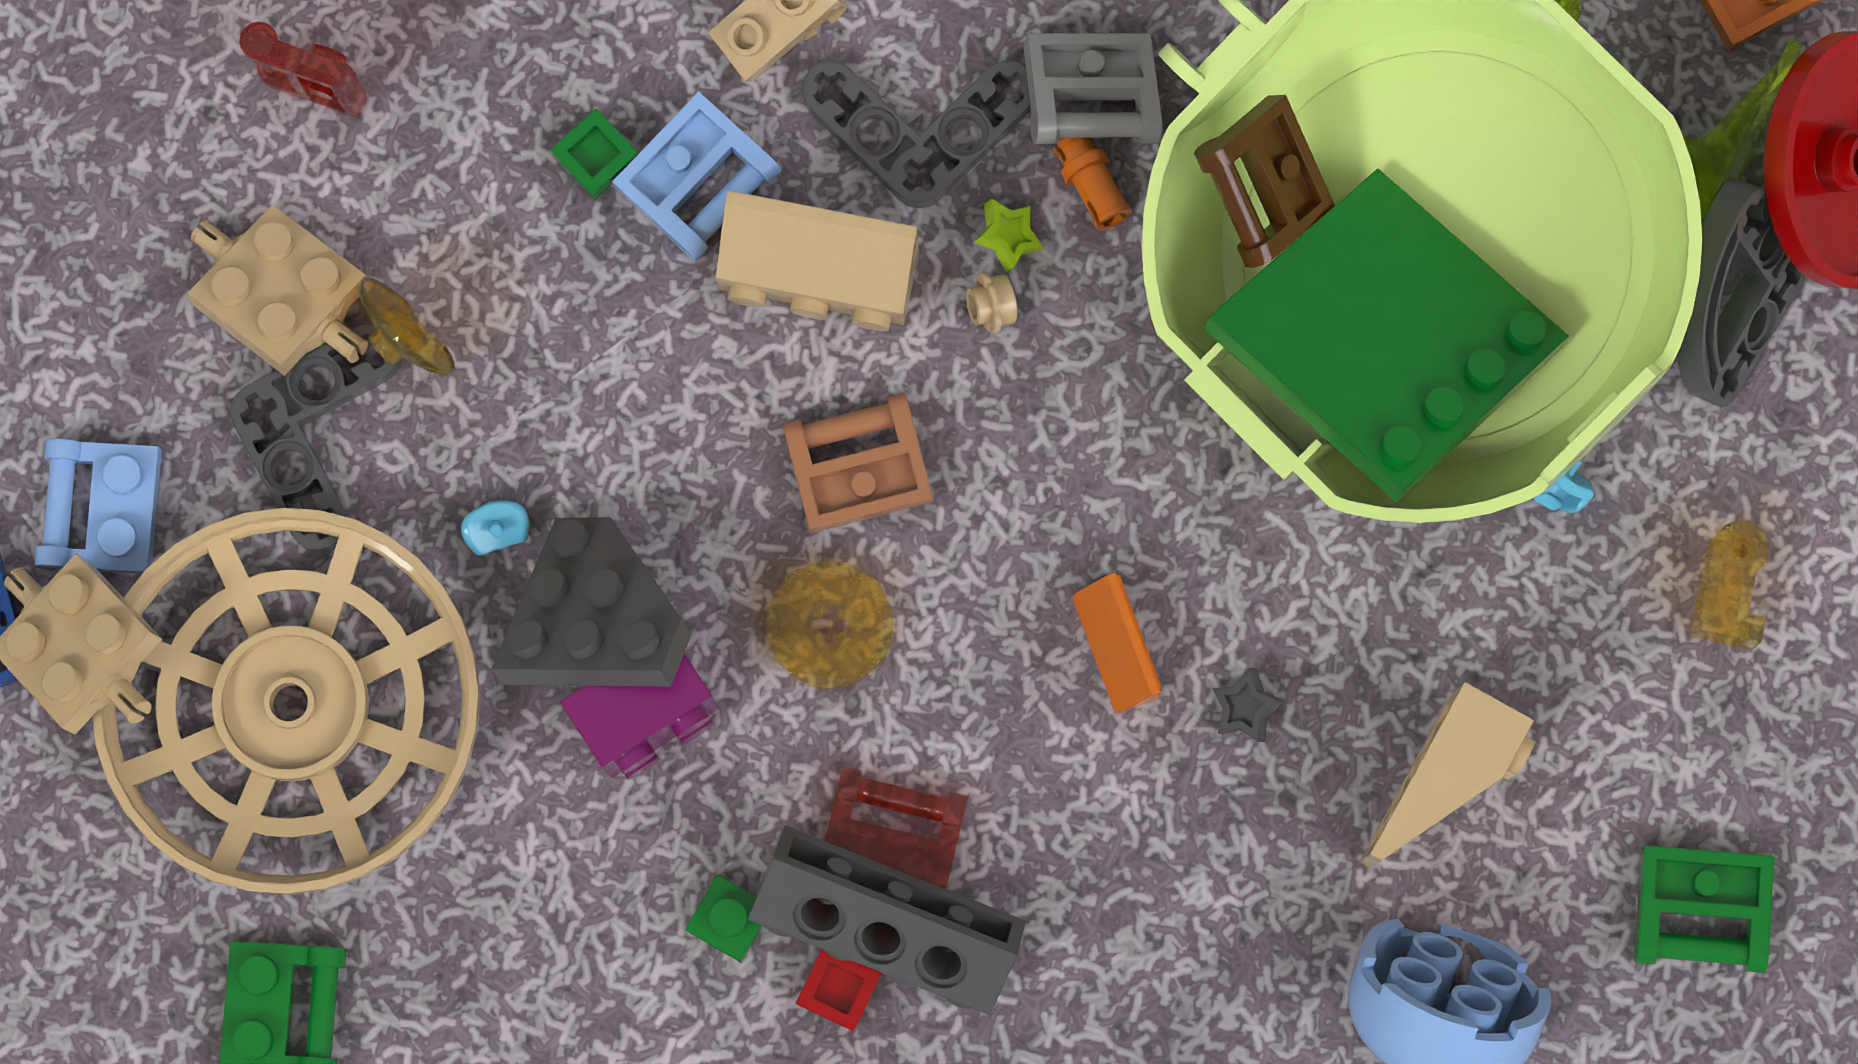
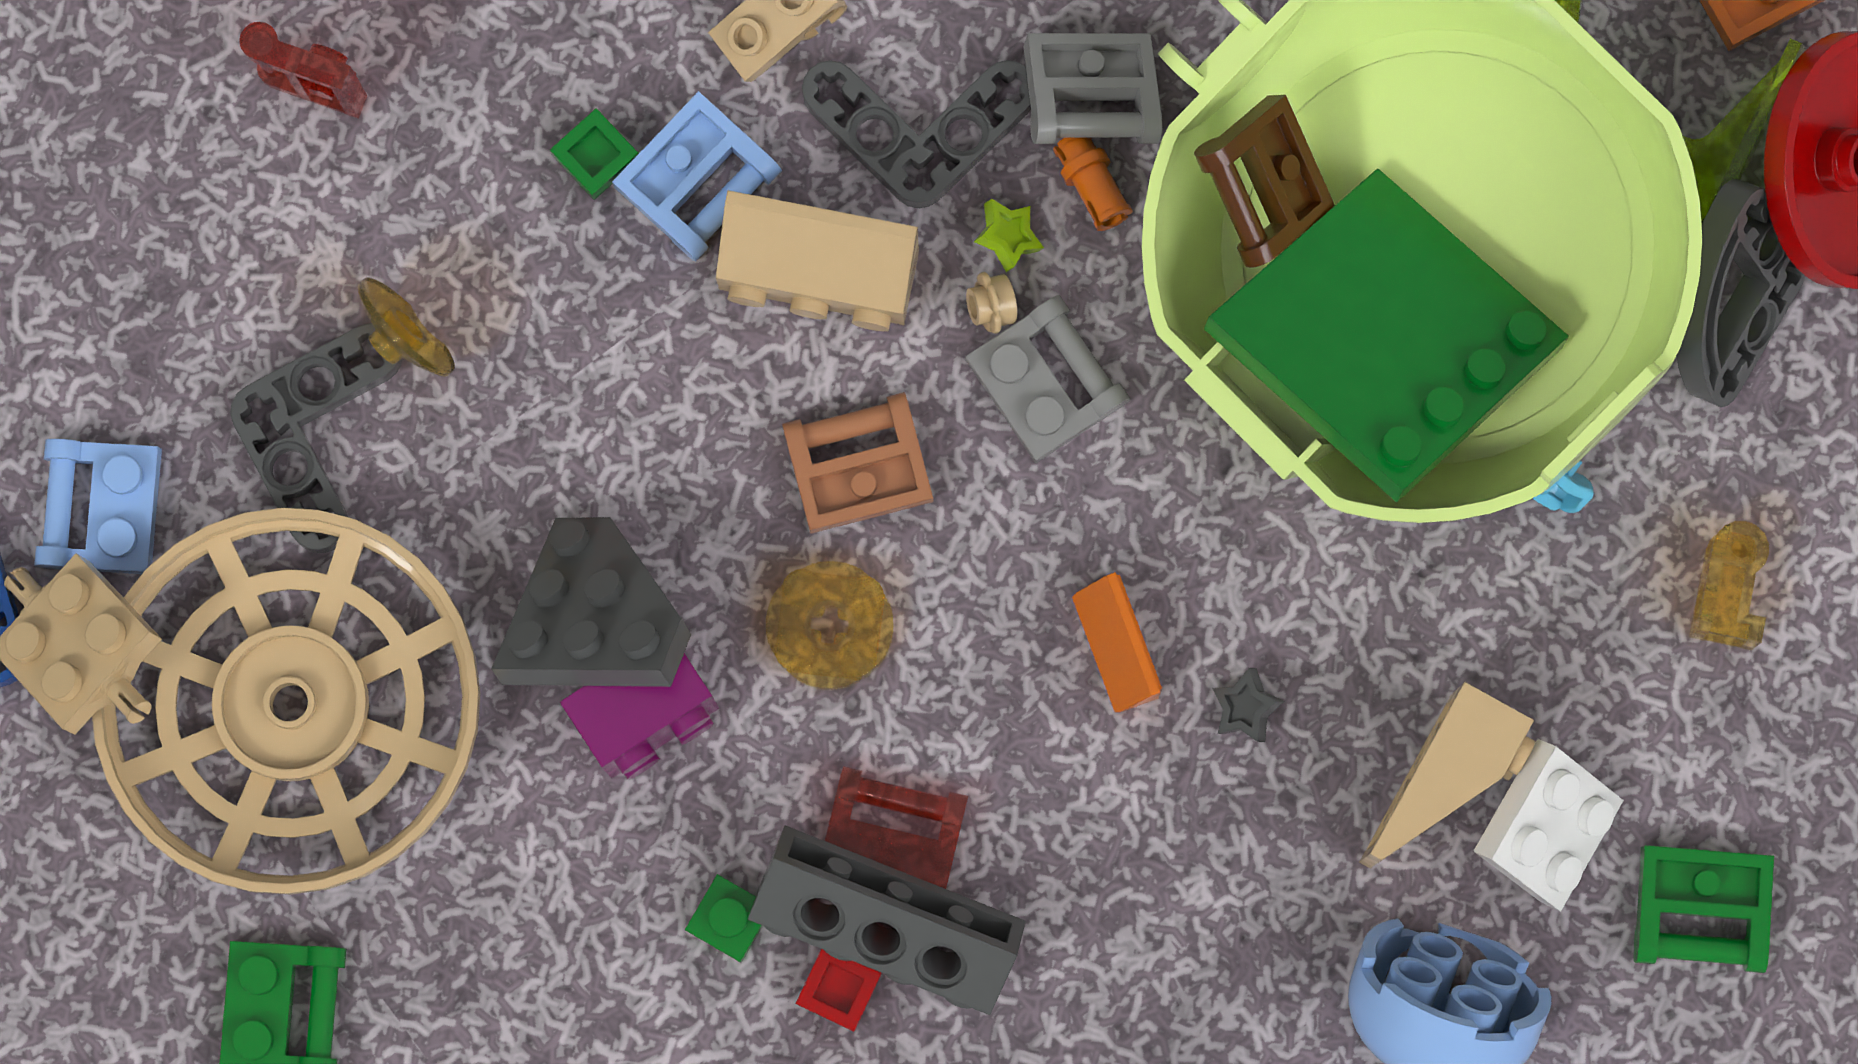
(278, 290): tan plate -> none
(495, 526): medium azure piece -> none
(1028, 389): none -> light grey plate
(1548, 825): none -> white plate

